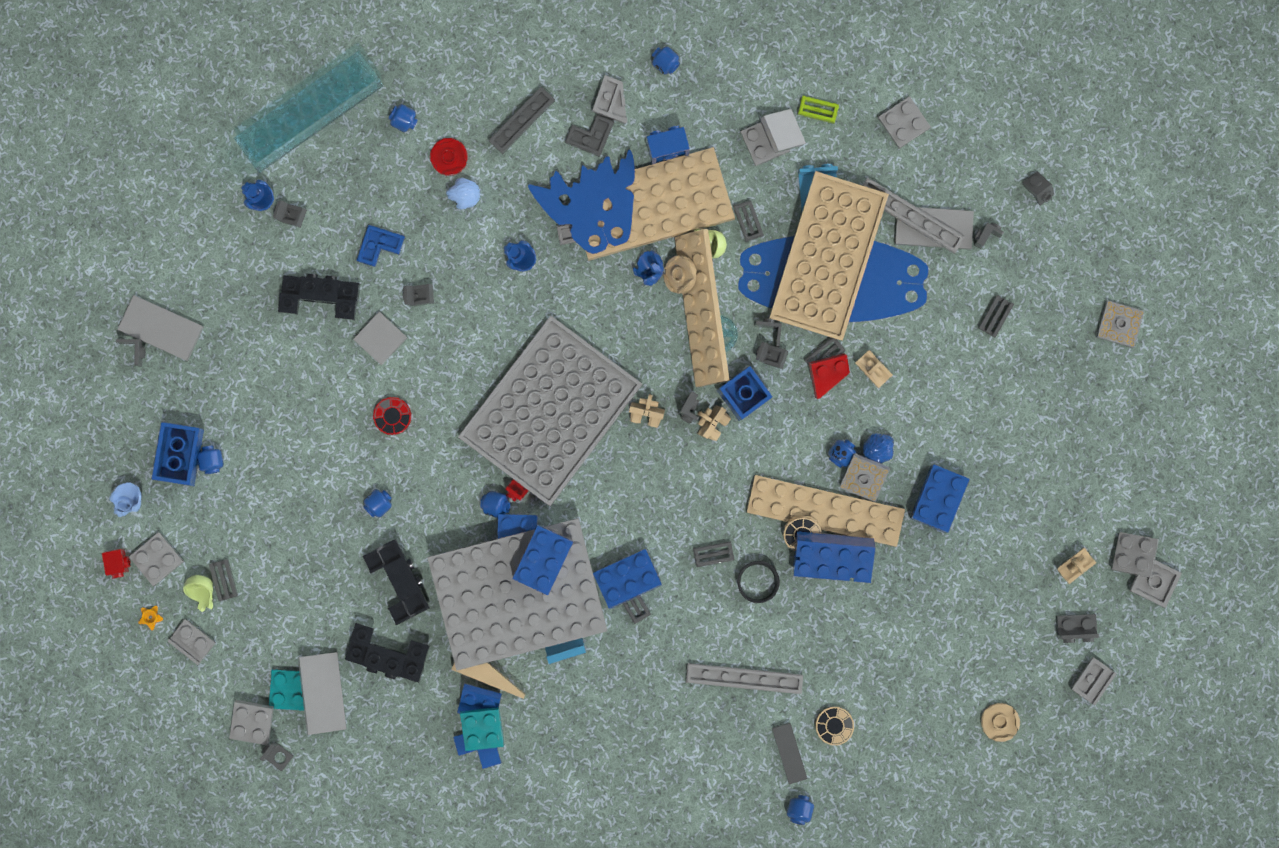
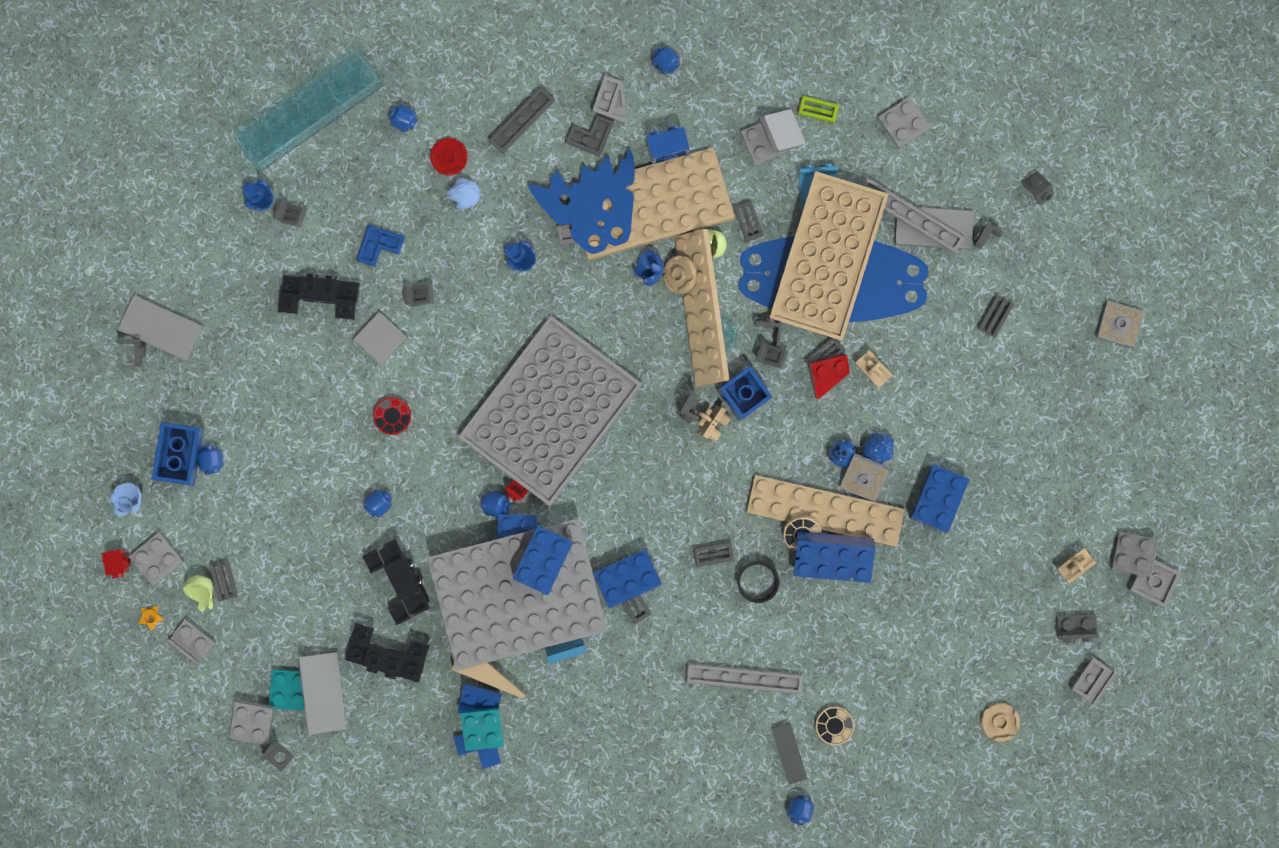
(654, 413): tan hips -> none

